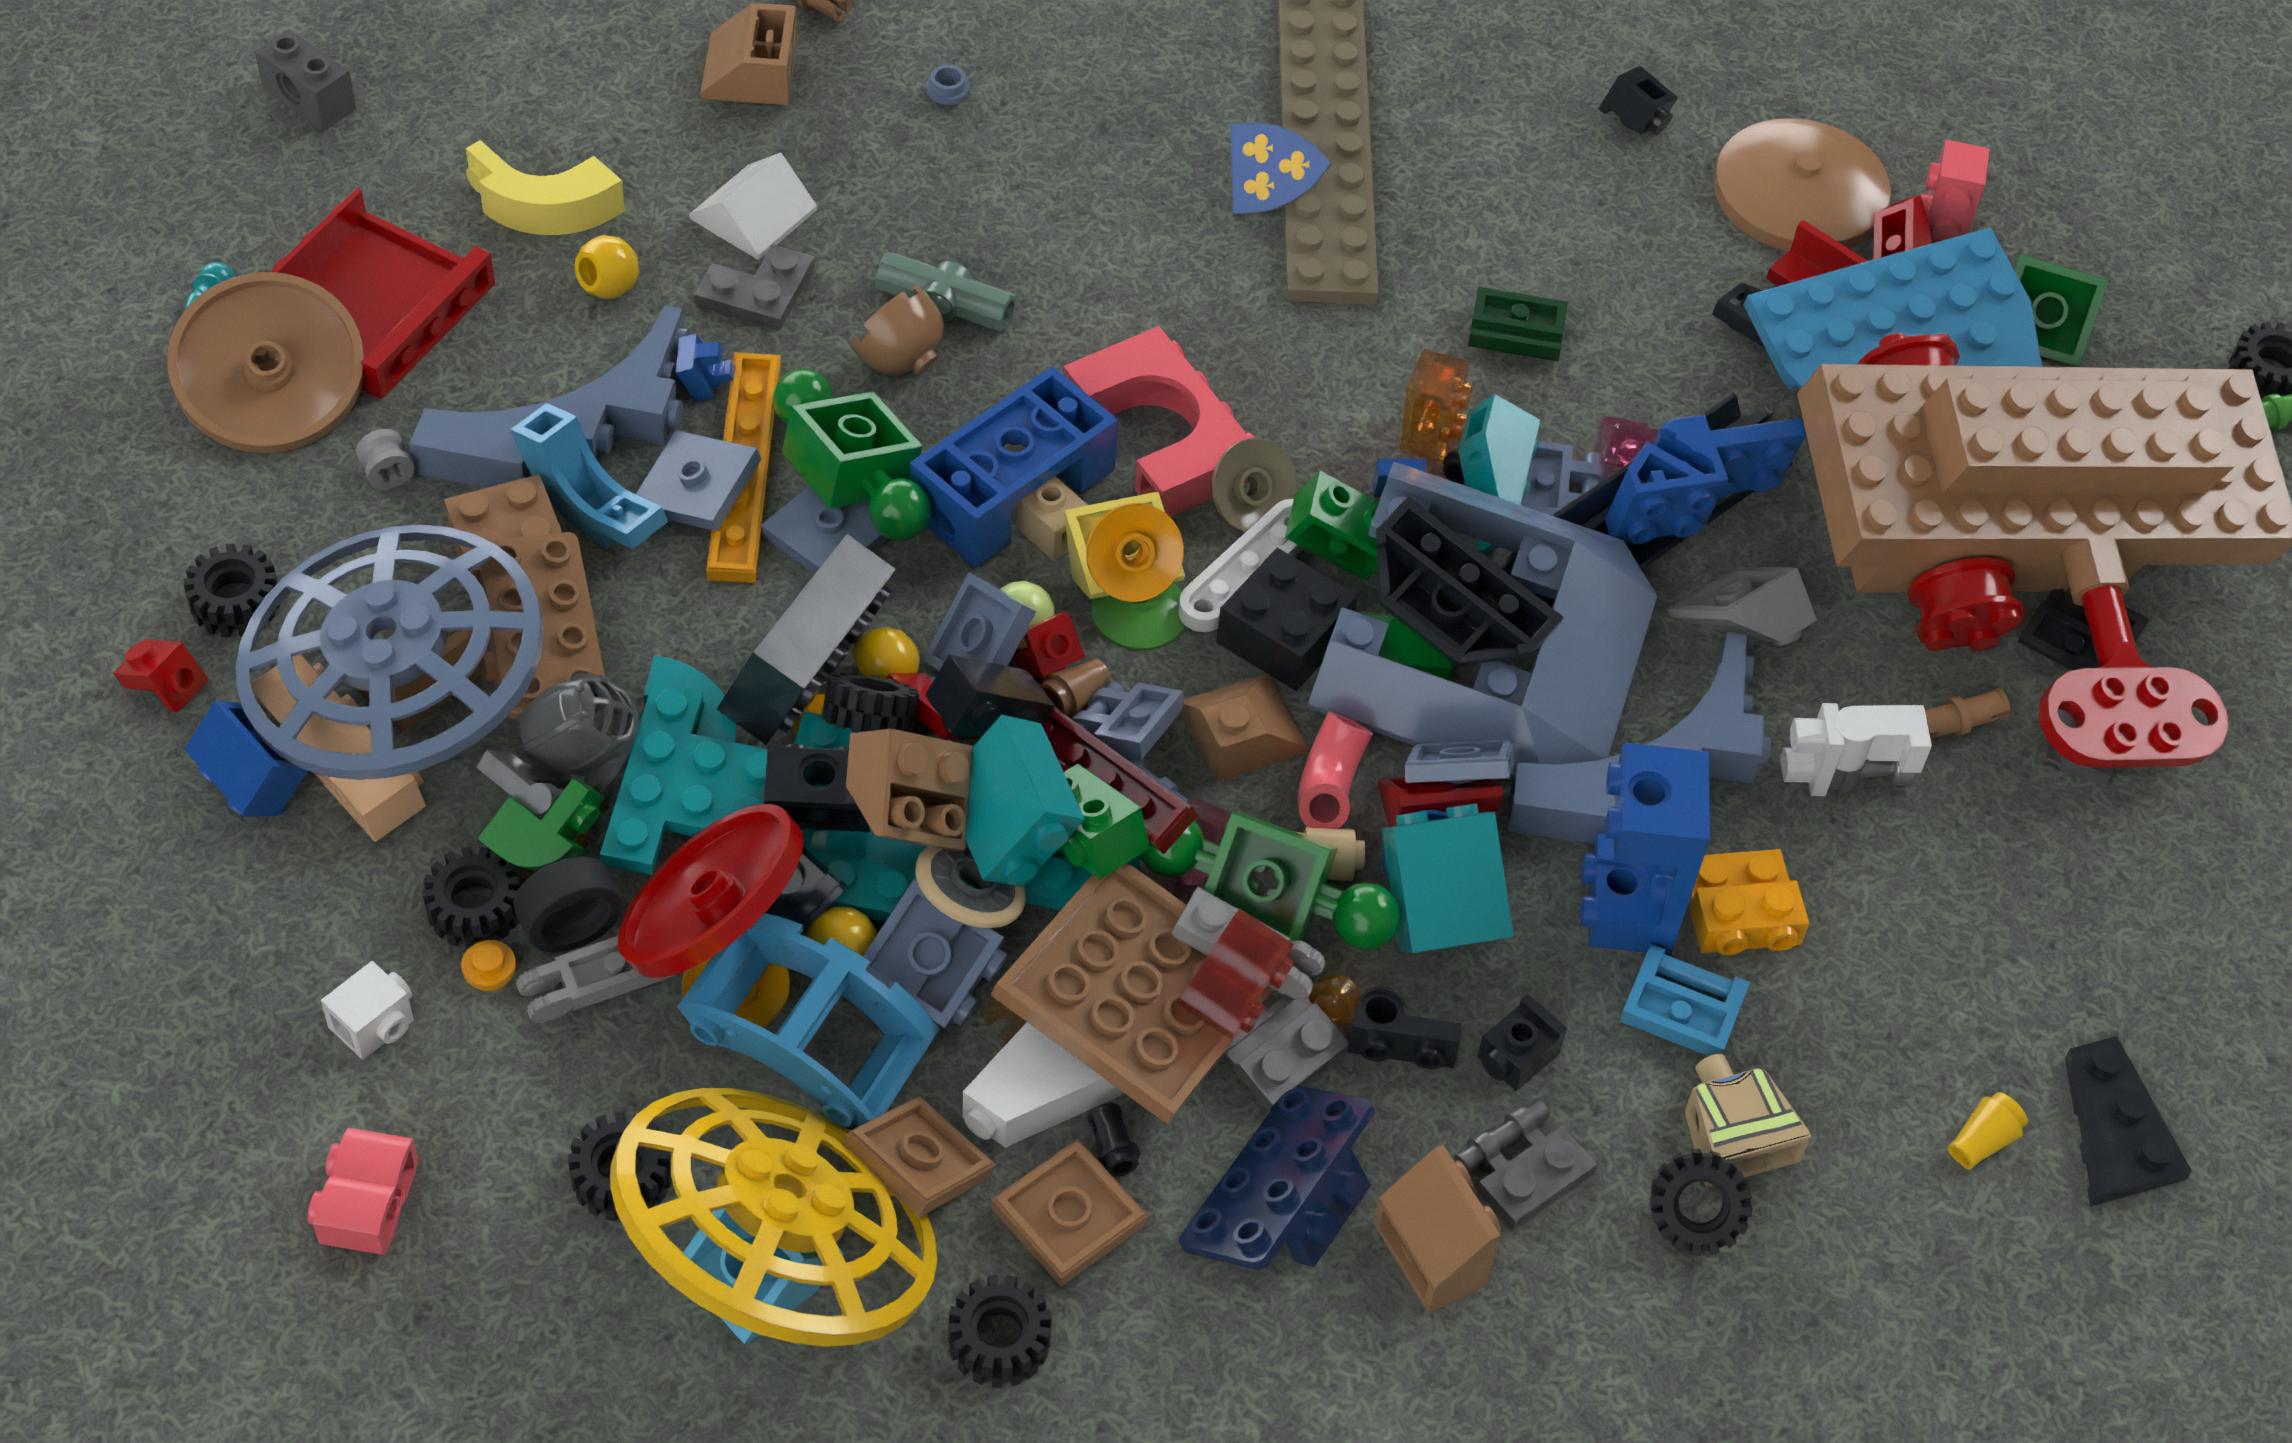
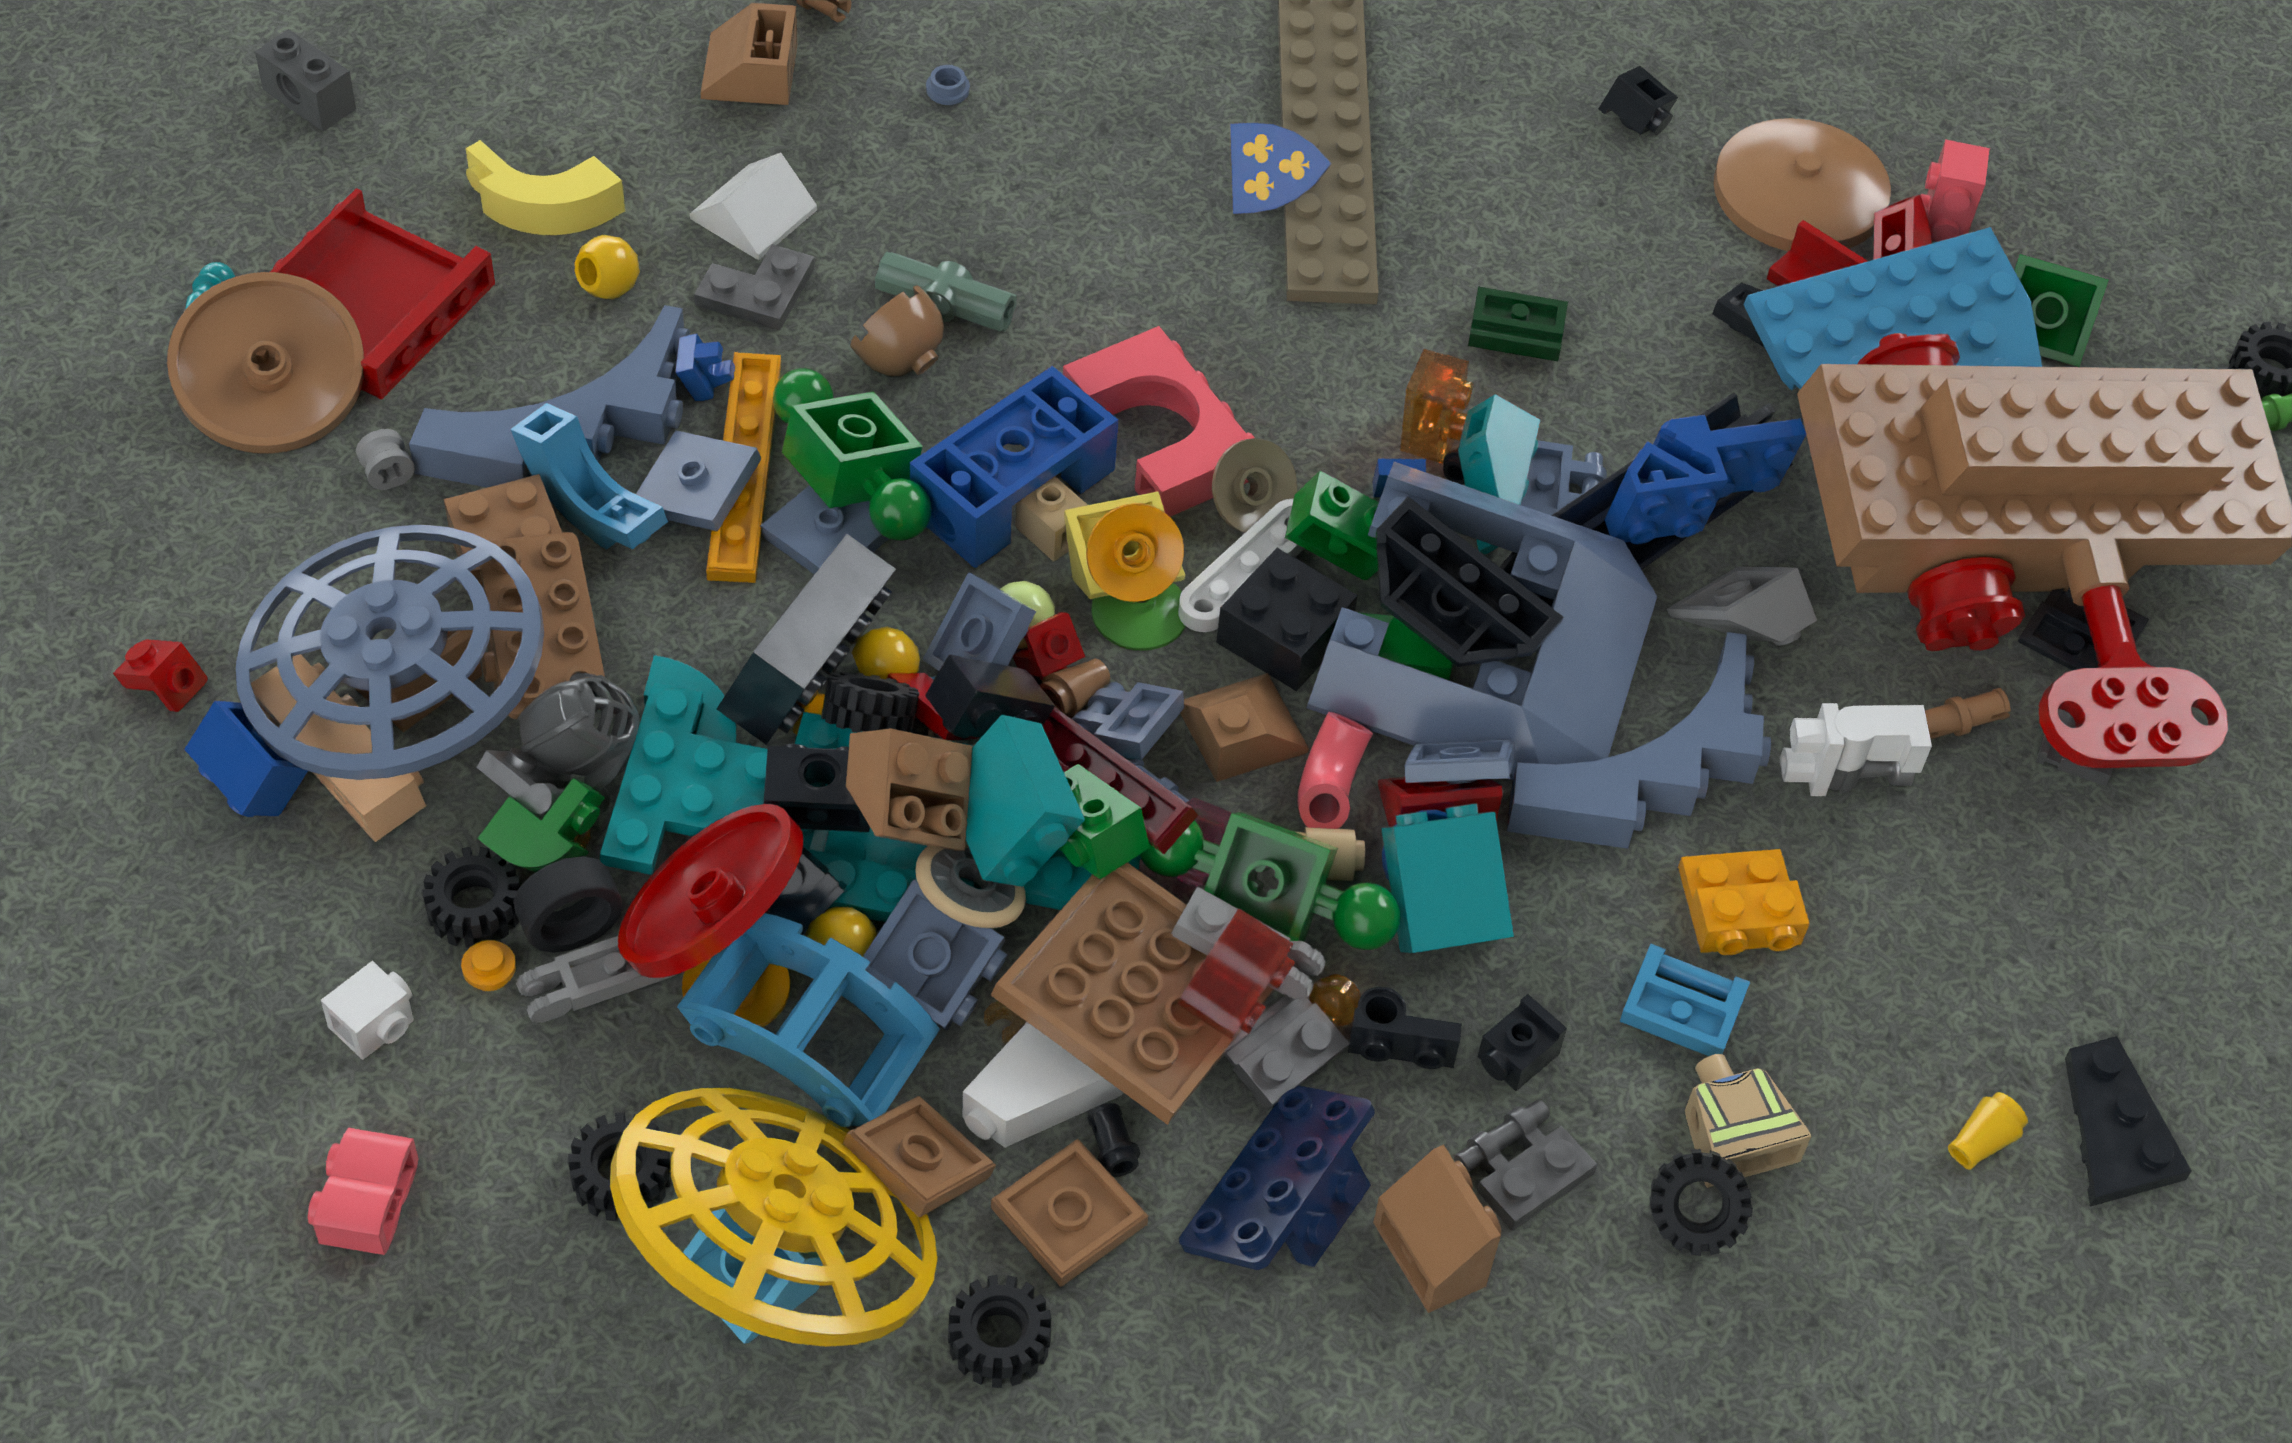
(223, 570): black tyre -> none
(1622, 440): clear pink bracket -> none
(1648, 848): blue plate -> none

